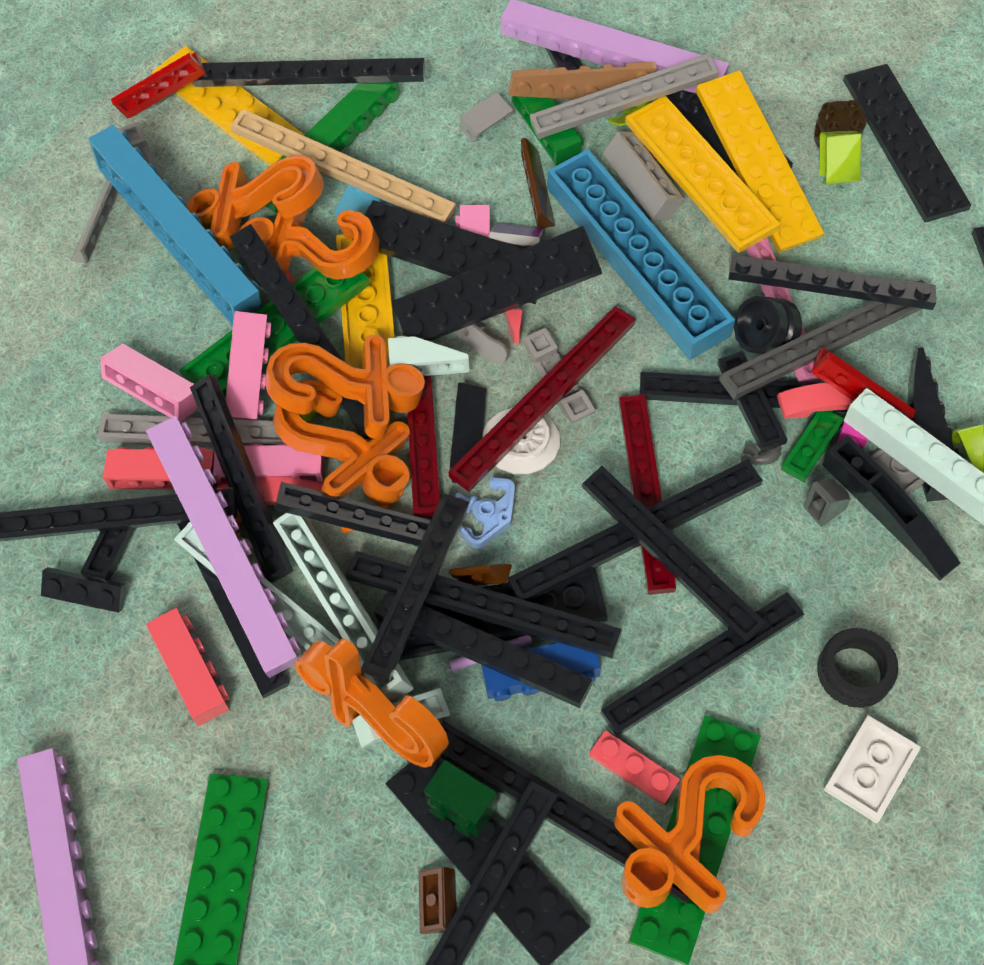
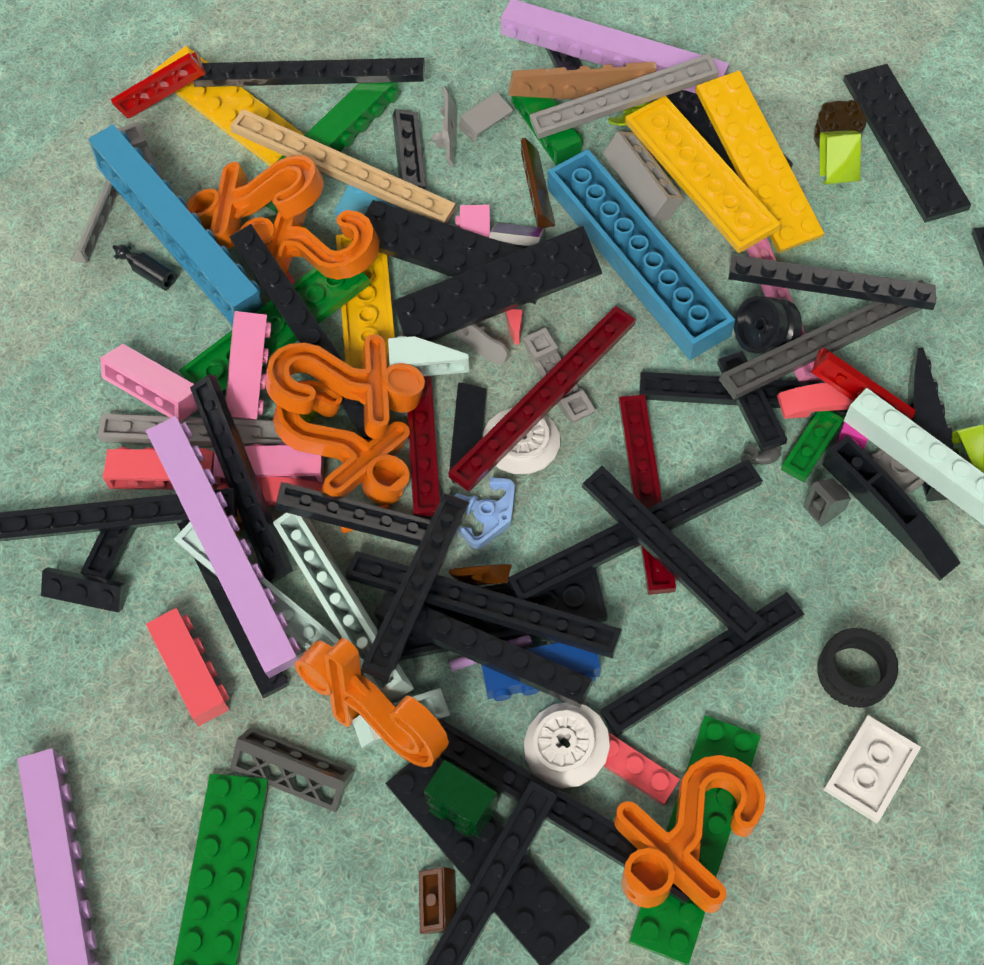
(147, 267): none -> black wheel
(293, 759): none -> dark grey fence
(408, 147): none -> black plate
(448, 136): none -> light grey piece
(563, 765): none -> white piece

